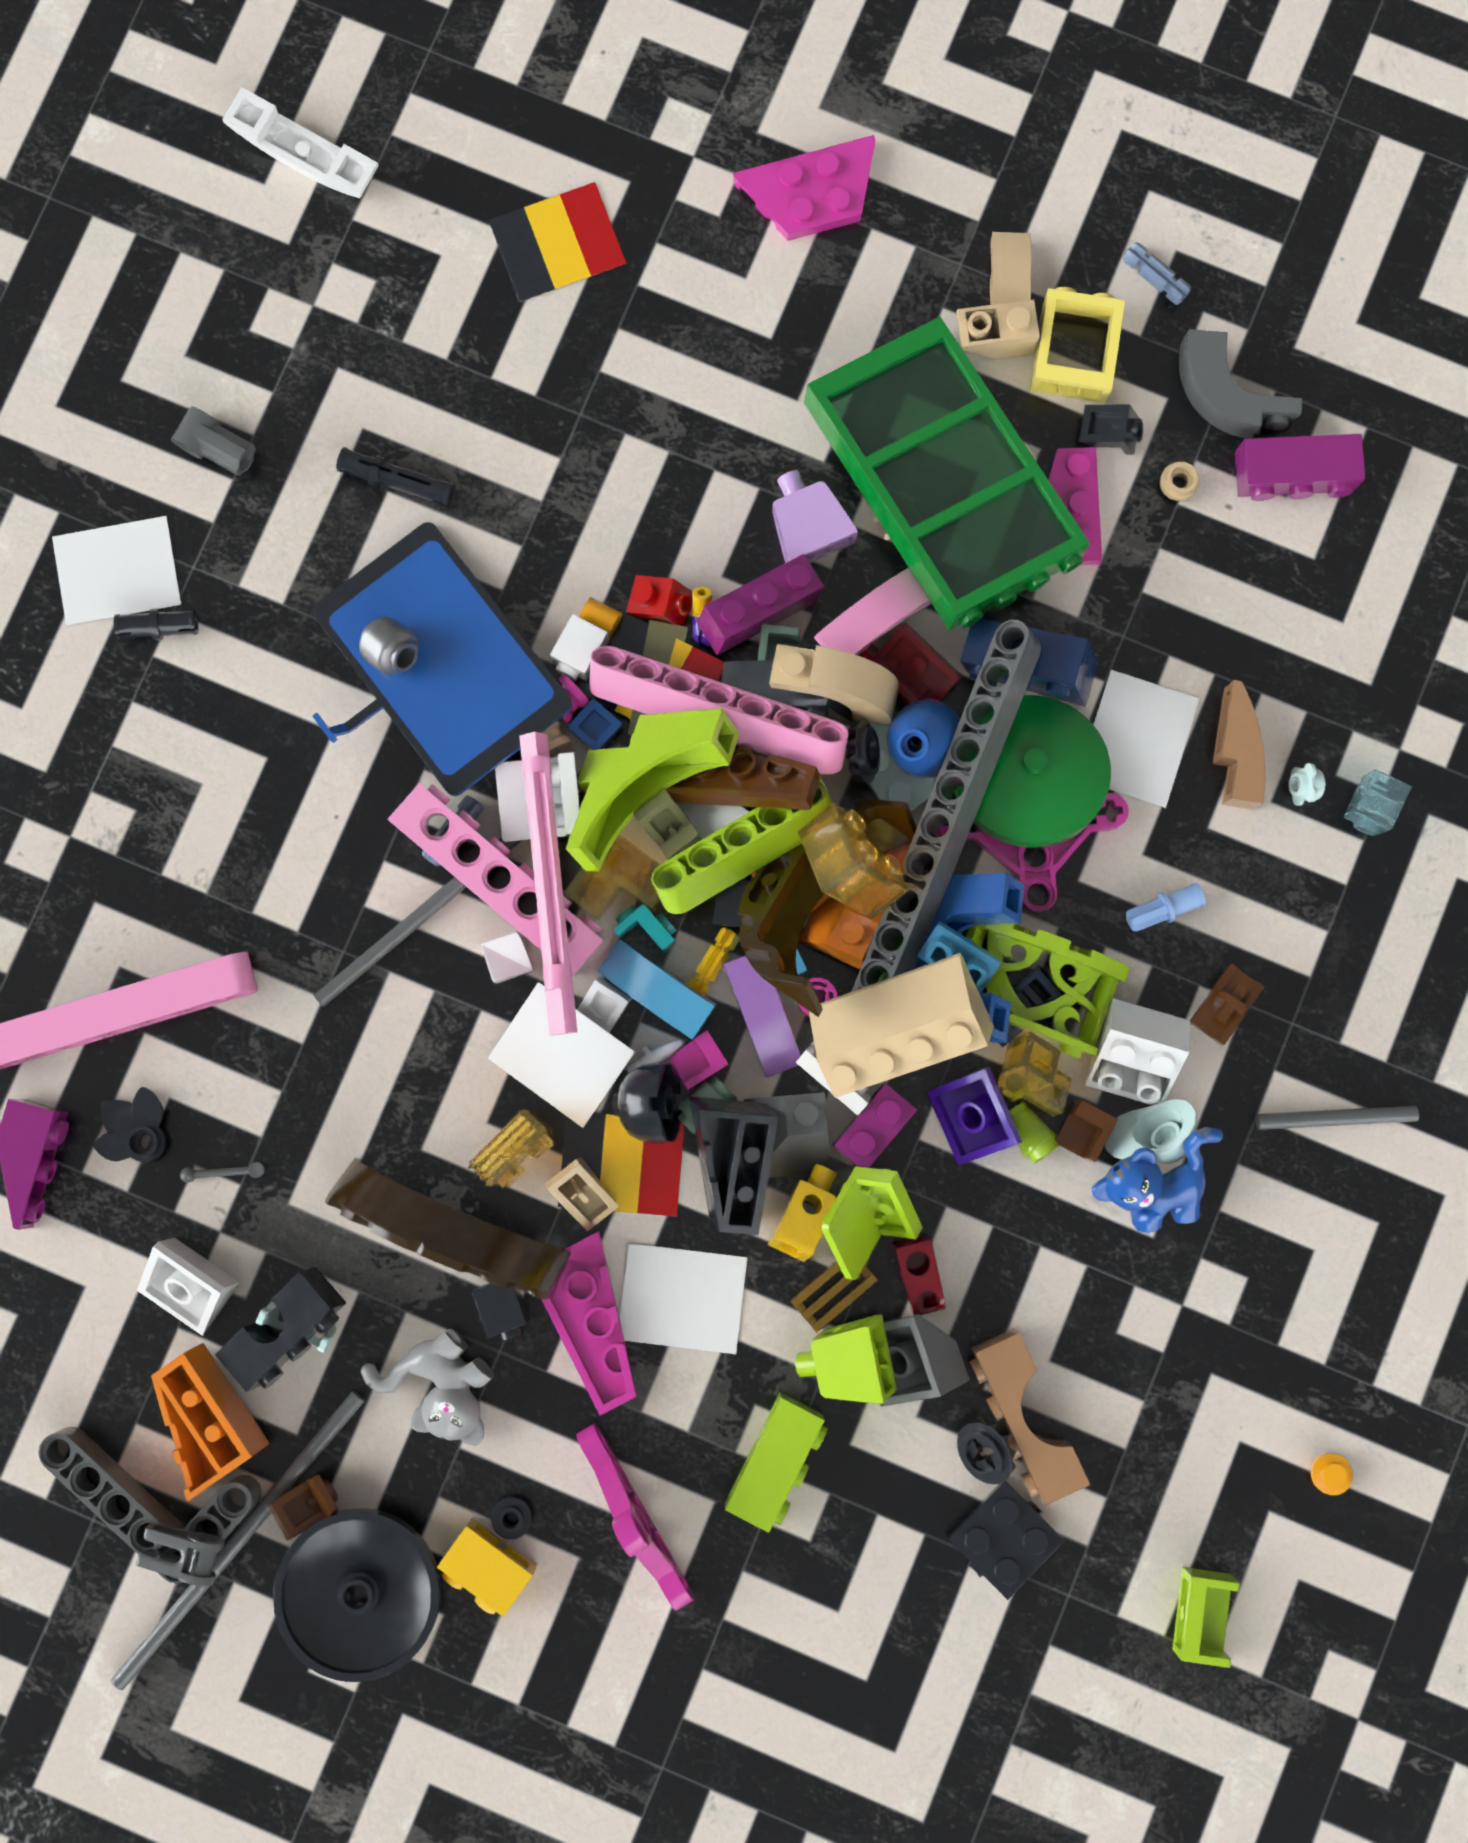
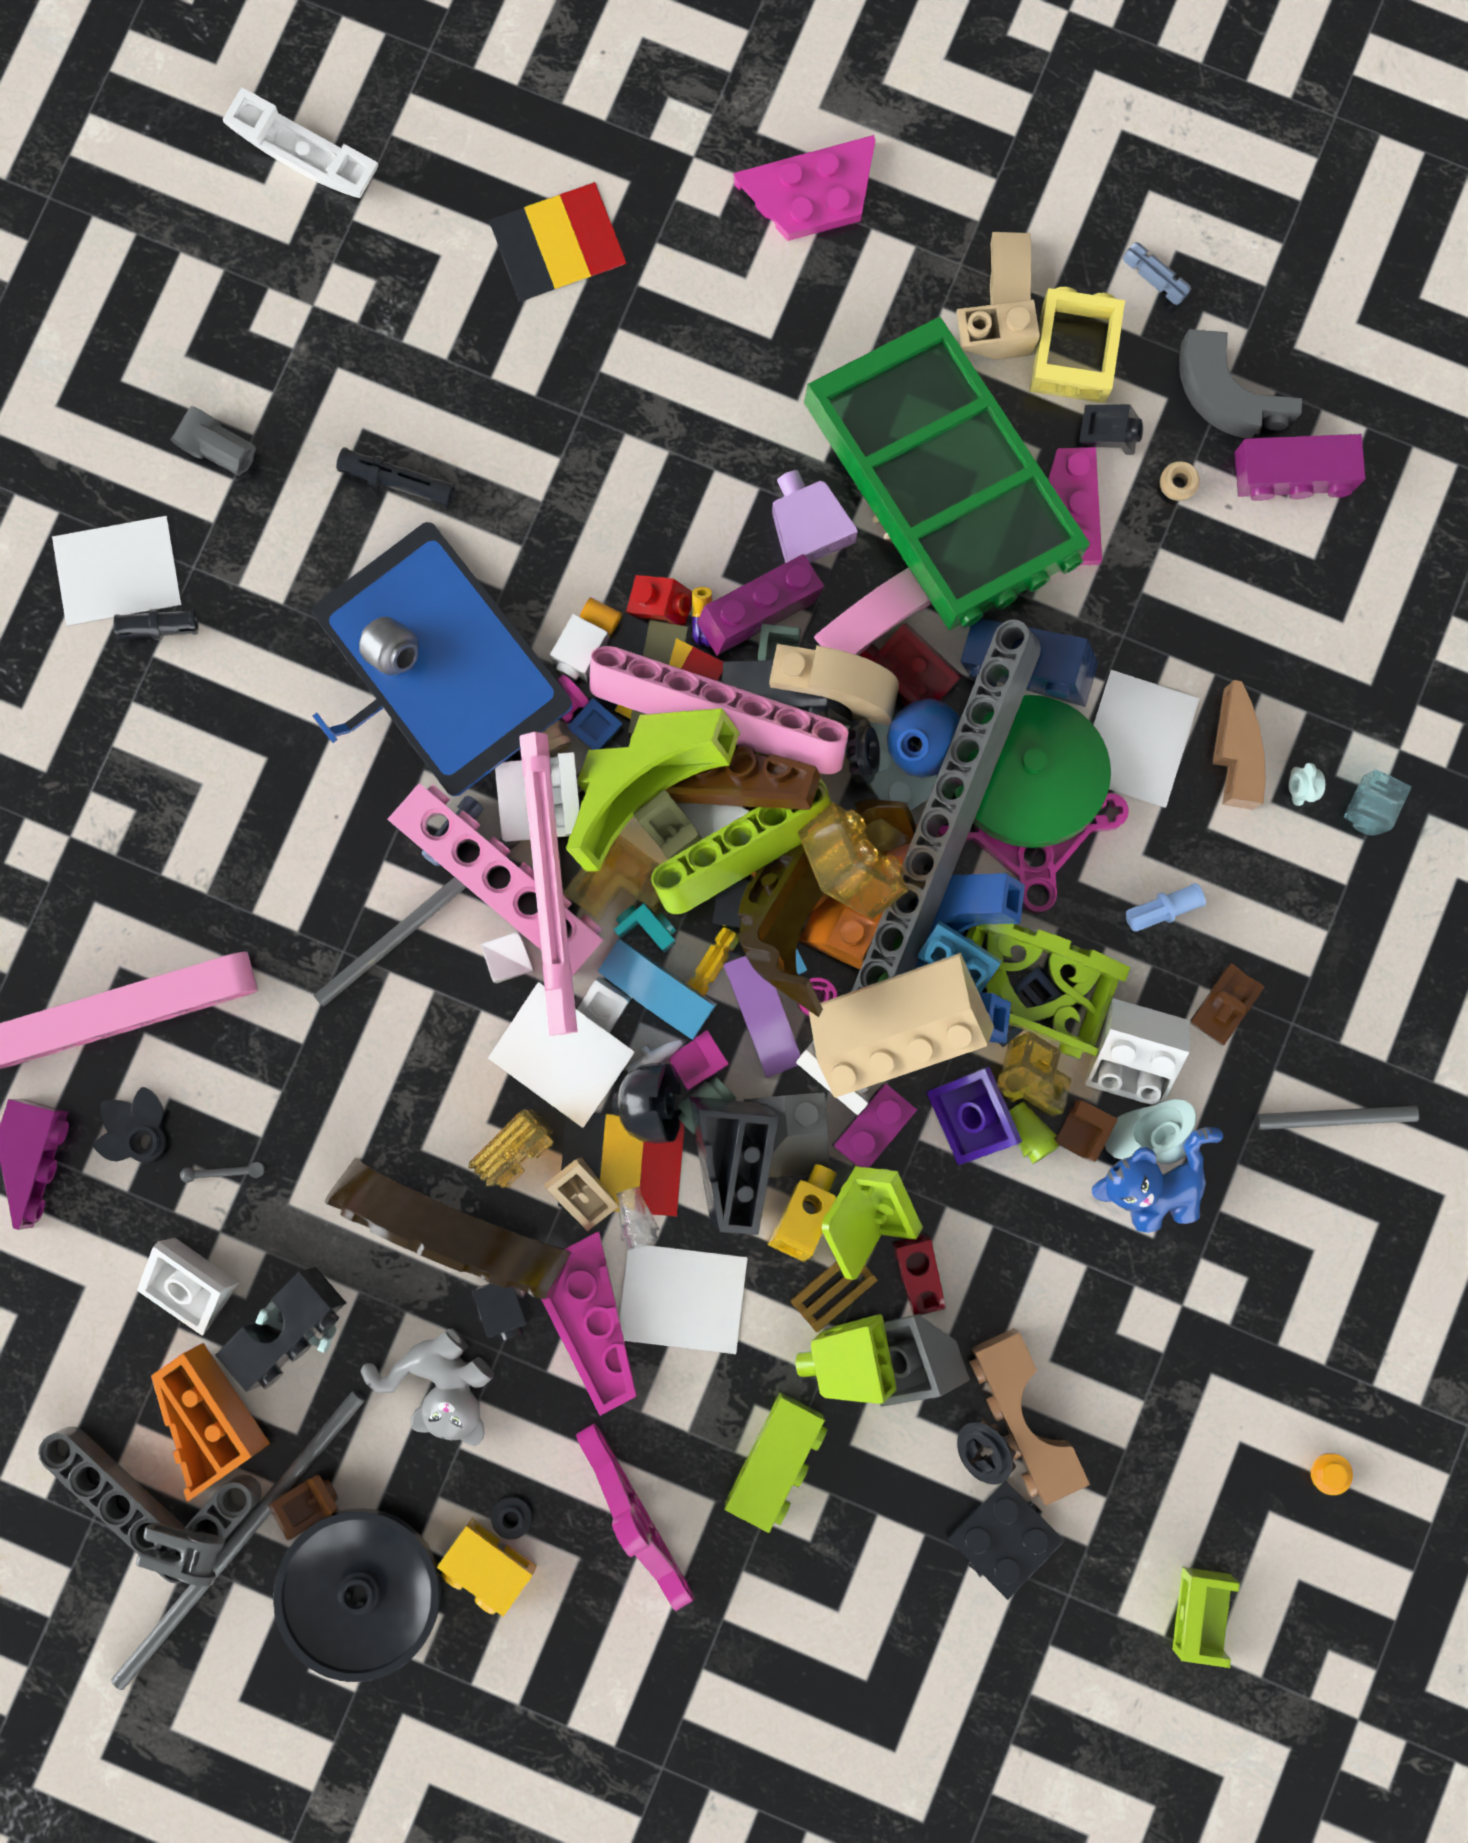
(636, 1221): none -> clear cone

